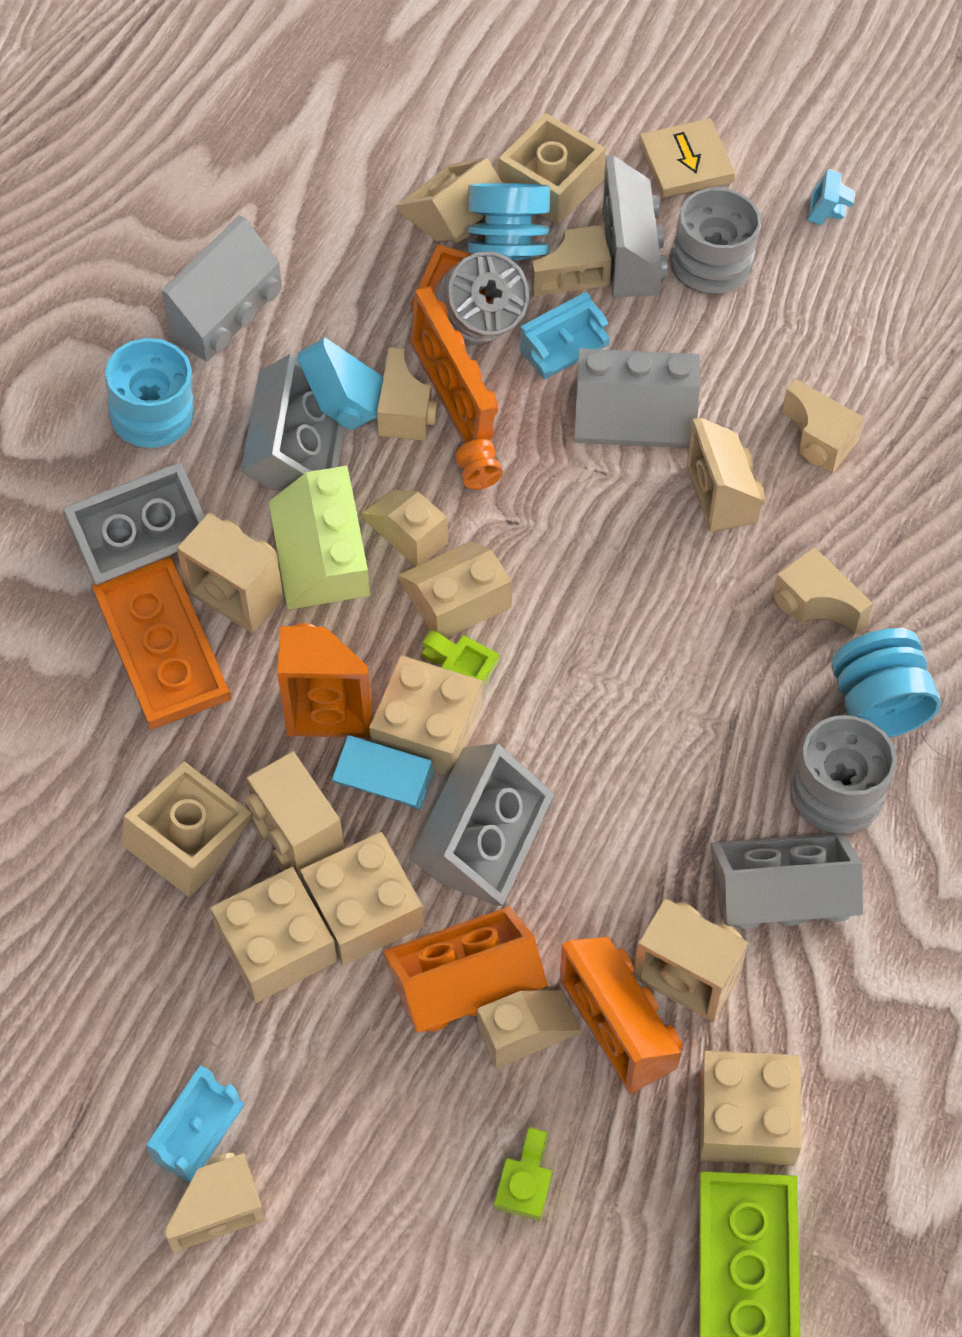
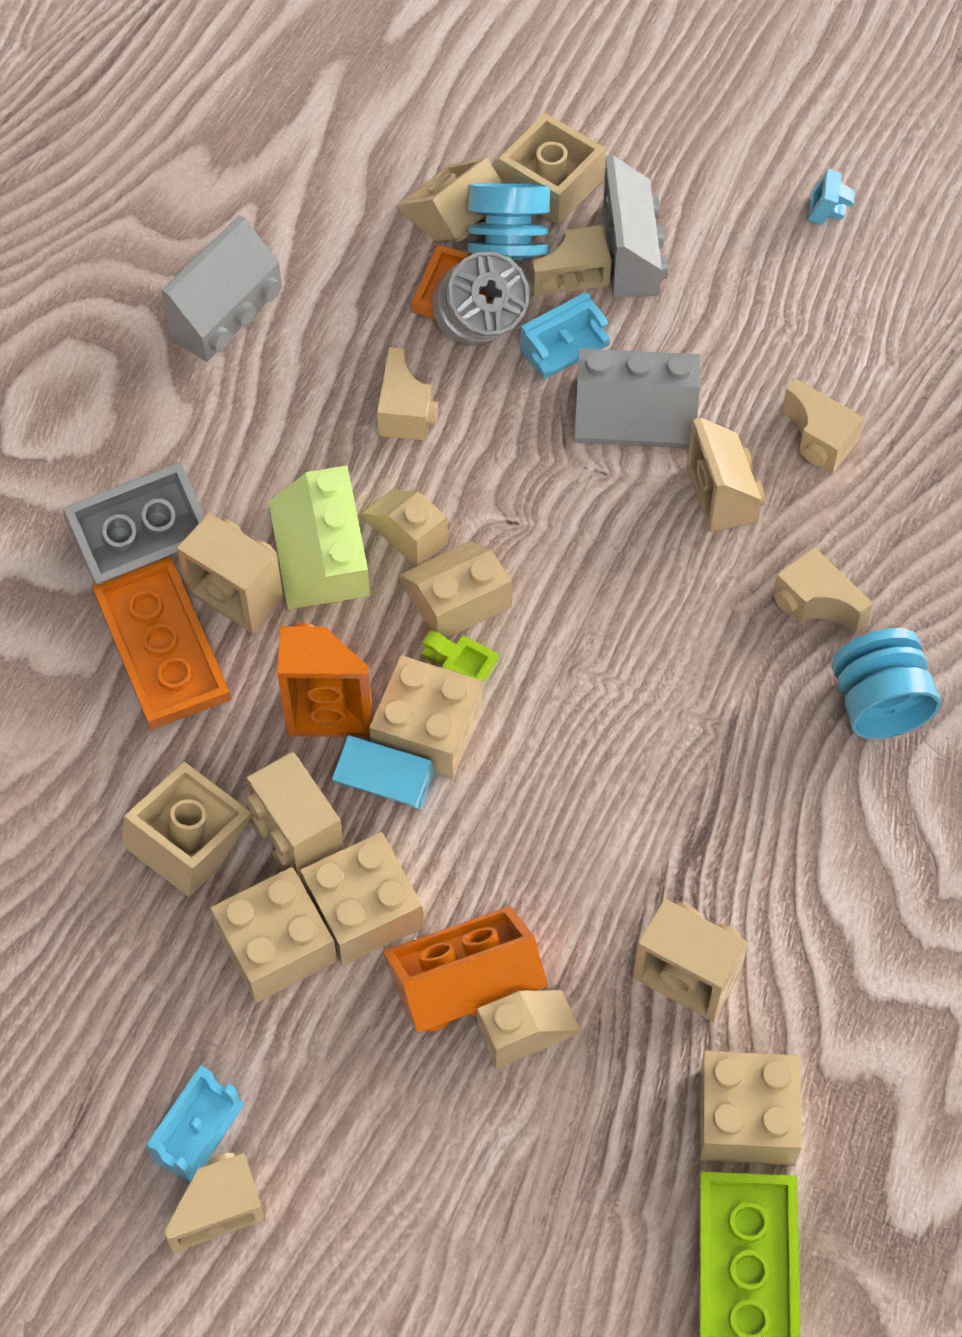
(149, 392): medium azure wheel -> none
(288, 429): light grey slope -> none
(341, 384): medium azure slope -> none
(450, 368): orange plate -> none
(478, 464): orange wheel -> none
(482, 824): light grey slope -> none
(523, 1182): lime plate -> none
(619, 1011): orange slope -> none
(687, 158): tan tile -> none
(716, 240): light grey wheel -> none
(787, 880): light grey slope -> none
(843, 774): light grey wheel -> none

